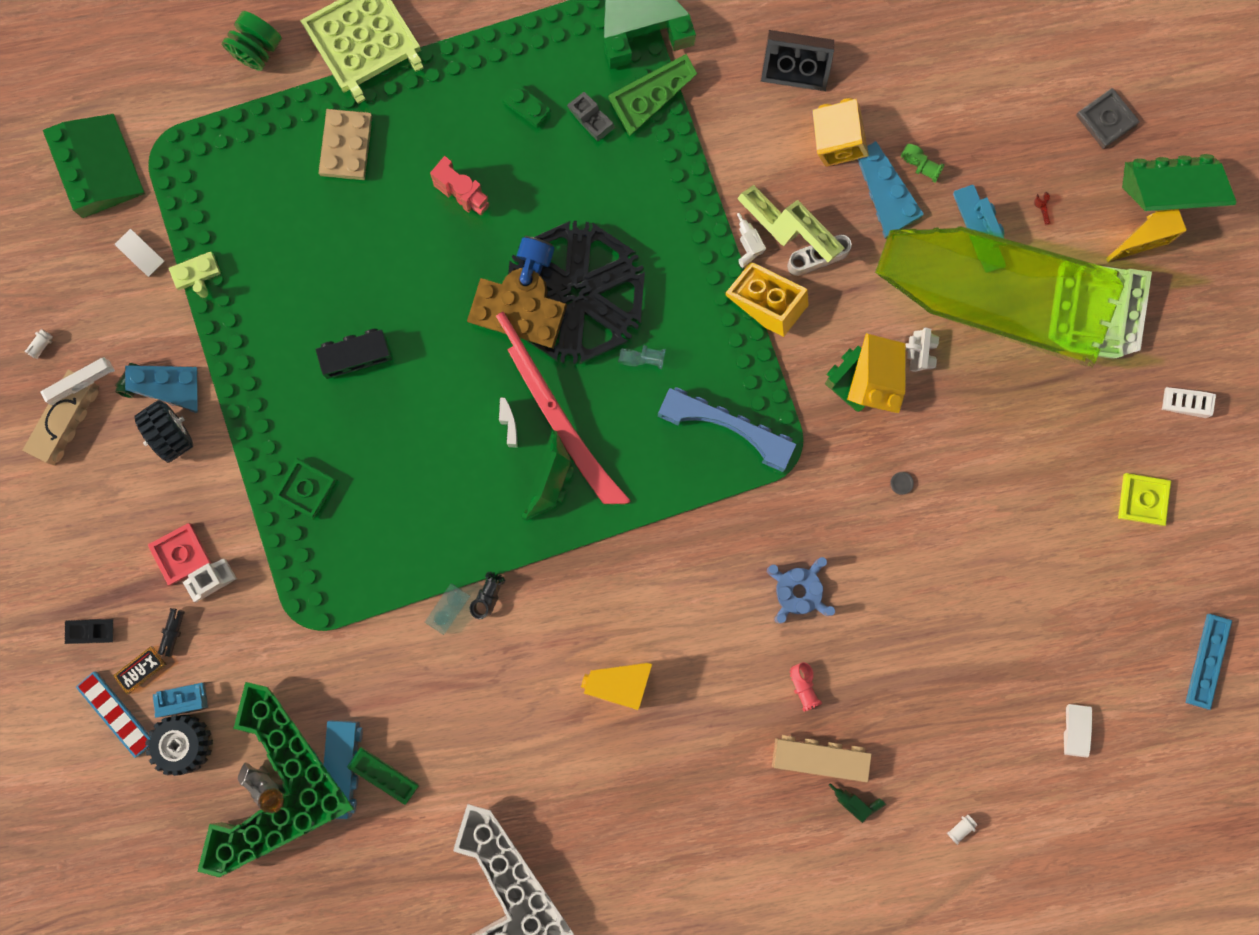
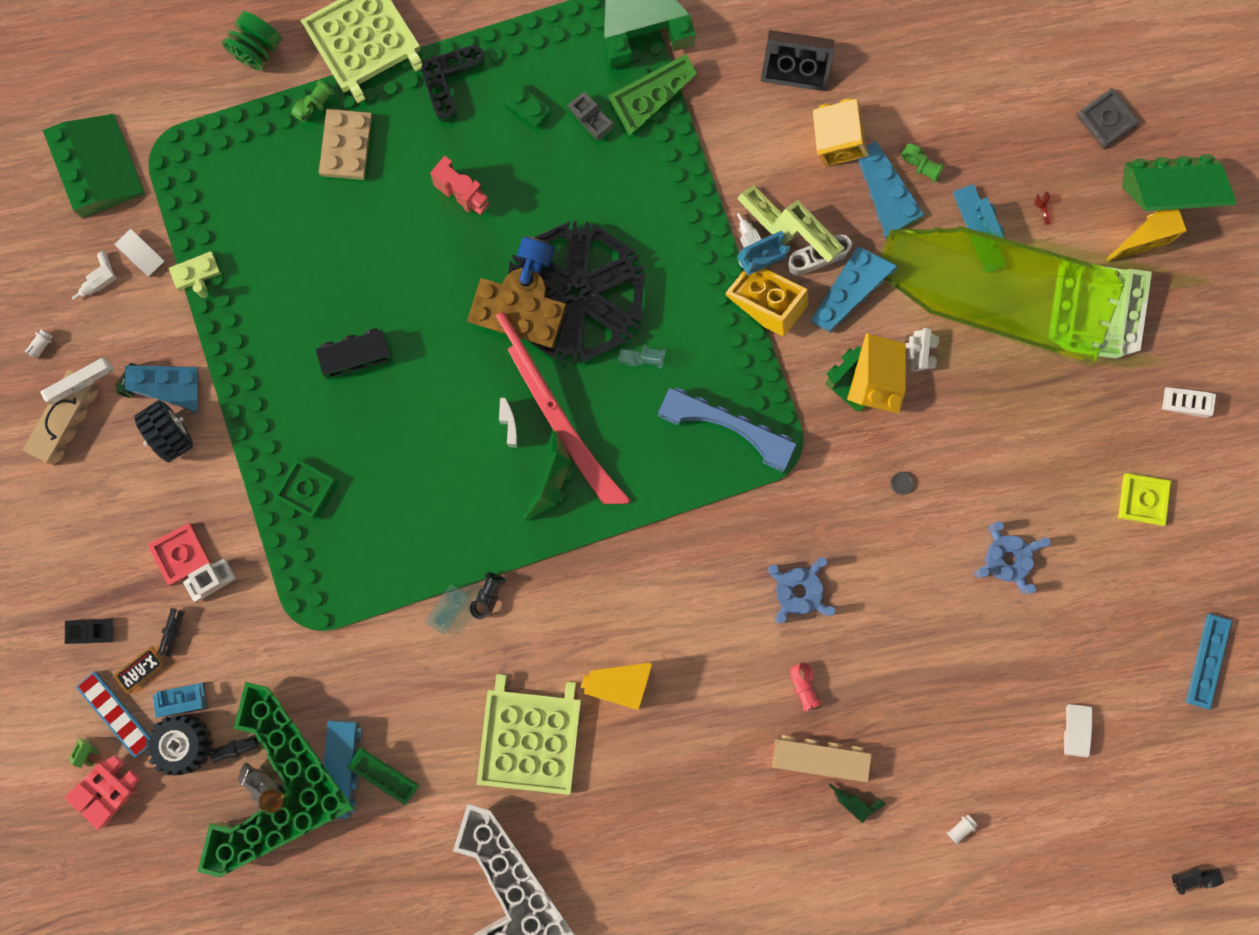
(80, 753): none -> bright green tile
(99, 278): none -> white piece
(103, 792): none -> coral hips
(234, 749): none -> black pin
(304, 107): none -> bright green connector
(443, 71): none -> black beam
(529, 740): none -> yellowish green plate
(763, 253): none -> dark azure hinge
(856, 281): none -> dark azure wing
(1022, 553): none -> medium blue plate
(1196, 879): none -> black connector

